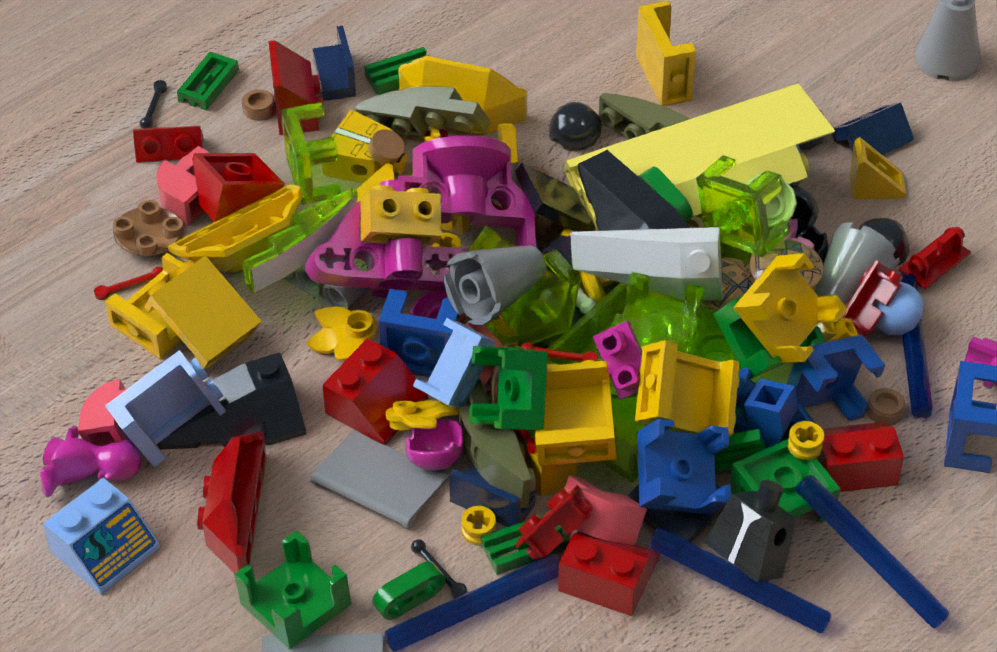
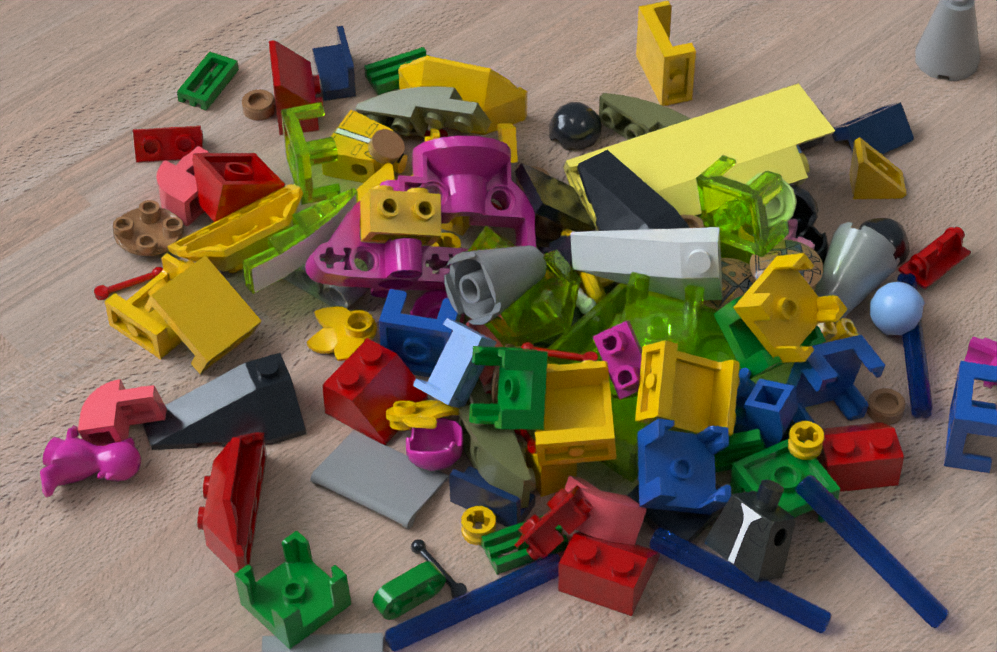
(100, 536): slope -> none
(159, 87): black hinge -> none
(164, 403): light blue panel -> none
(665, 188): green beam -> none
(877, 284): red hinge -> none

